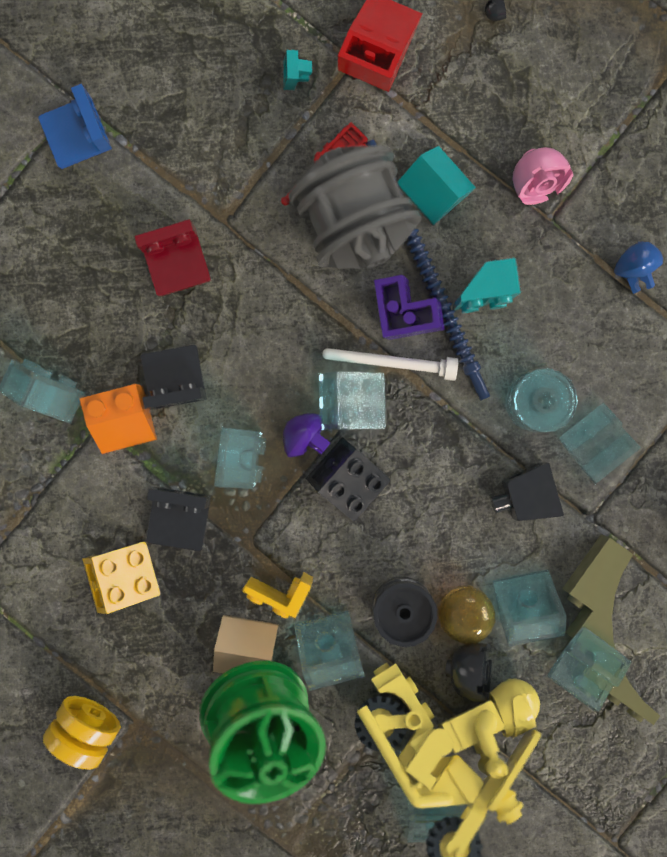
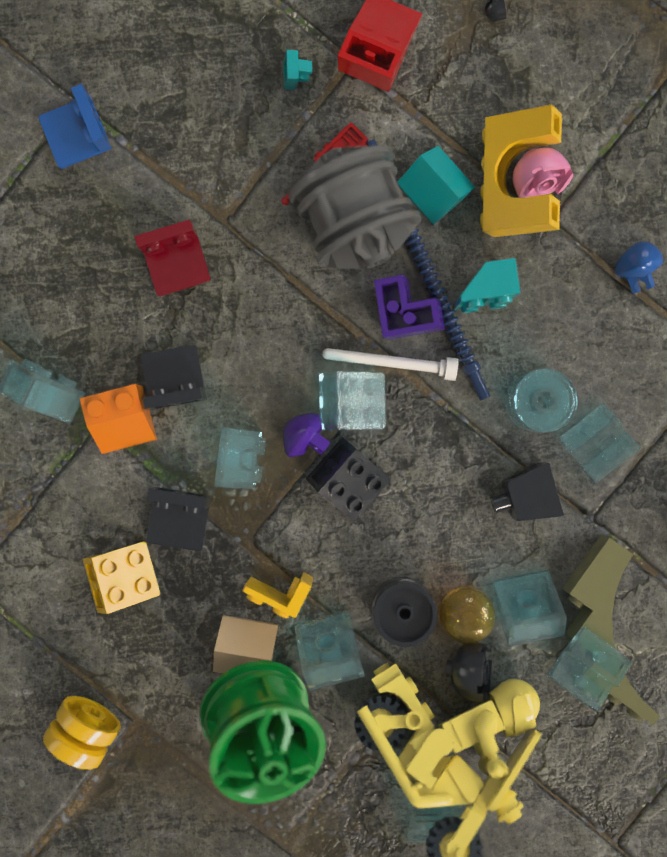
(504, 139): none -> yellow arch

